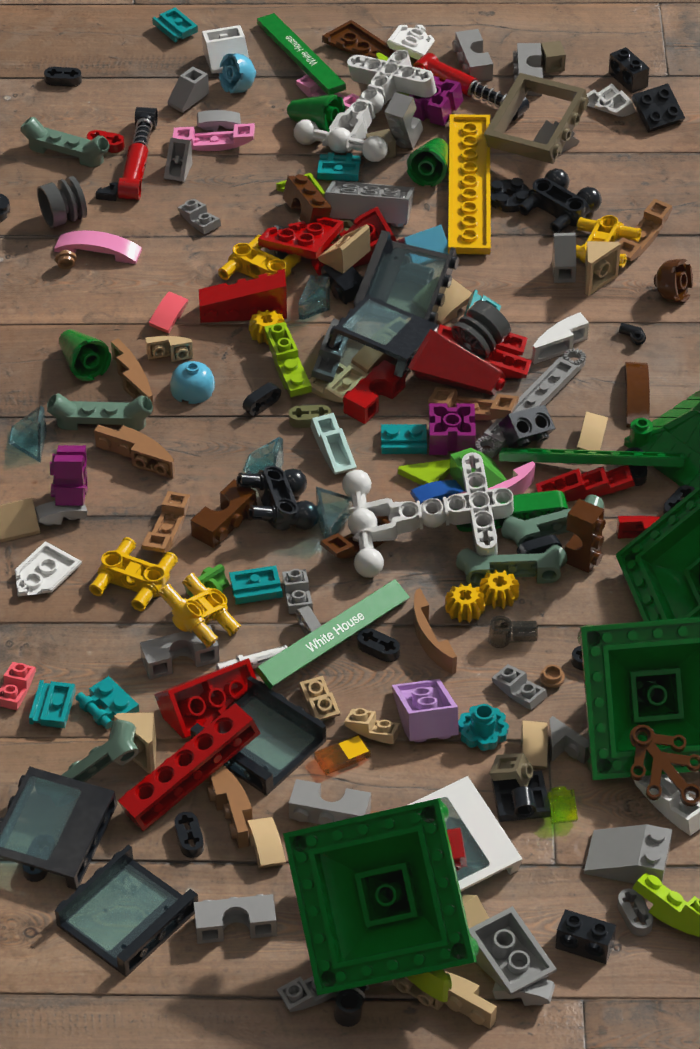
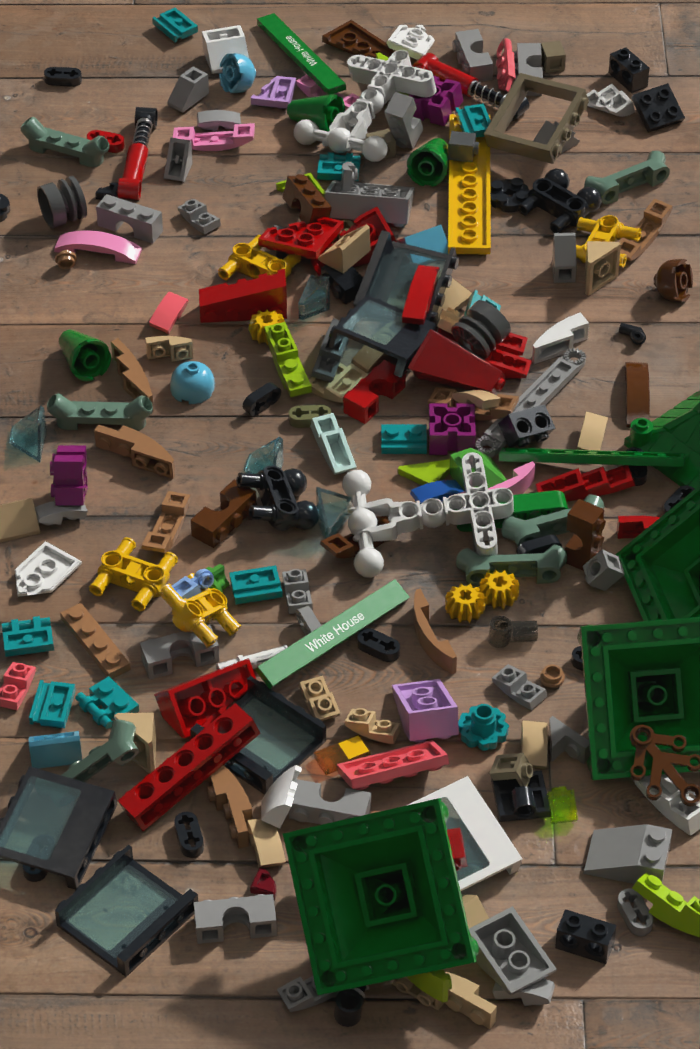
(27, 636): none -> teal plate
(55, 749): none -> medium azure slope
(95, 641): none -> medium nougat plate
(115, 211): none -> light grey arch
(190, 587): none -> light blue plate
(263, 884): none -> dark red tile
(276, 93): none -> lavender wing
(279, 797): none -> white slope
(349, 175): none -> light grey slope
(393, 764): none -> coral plate
(420, 294): none -> red slope
(448, 319): none -> tan slope
(462, 146): none -> dark grey brick
(473, 119): none -> teal plate
(481, 399): none -> tan slope
(505, 65): none -> coral plate
(603, 570): none -> light grey brick
(651, 171): none -> sand green plate

